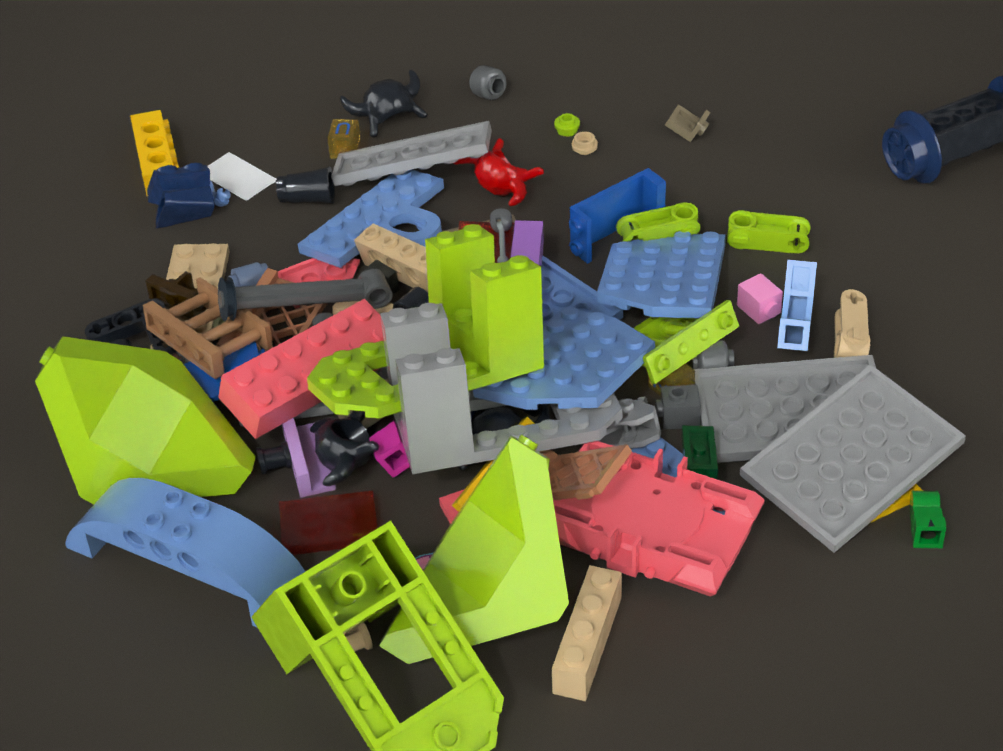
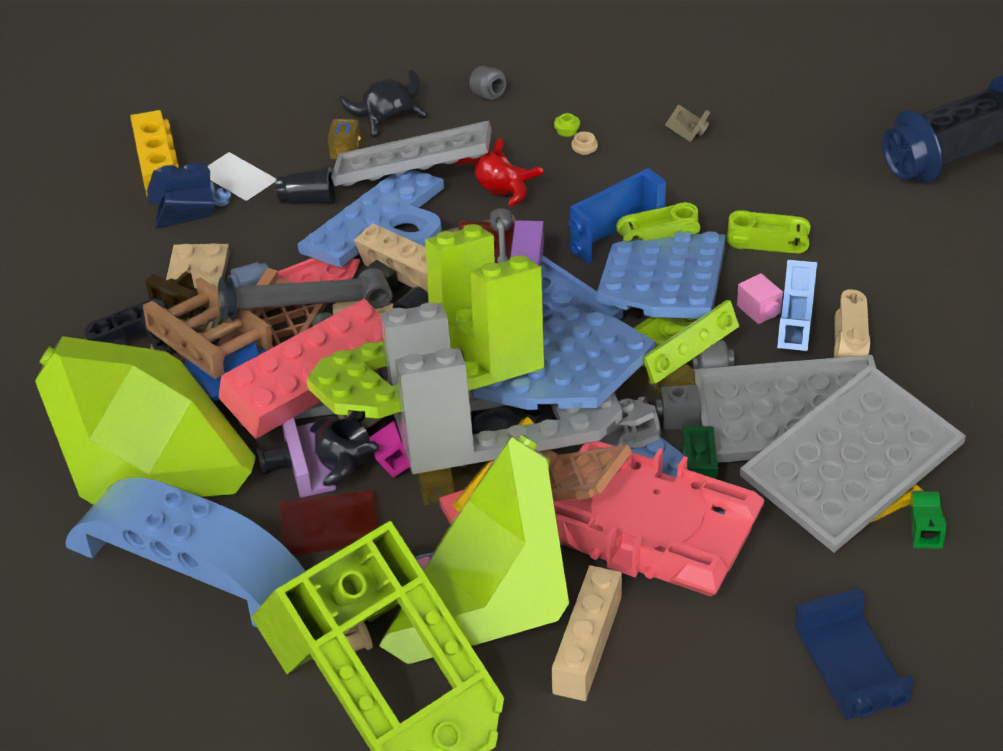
(435, 485): none -> clear yellow brick
(850, 655): none -> dark blue panel

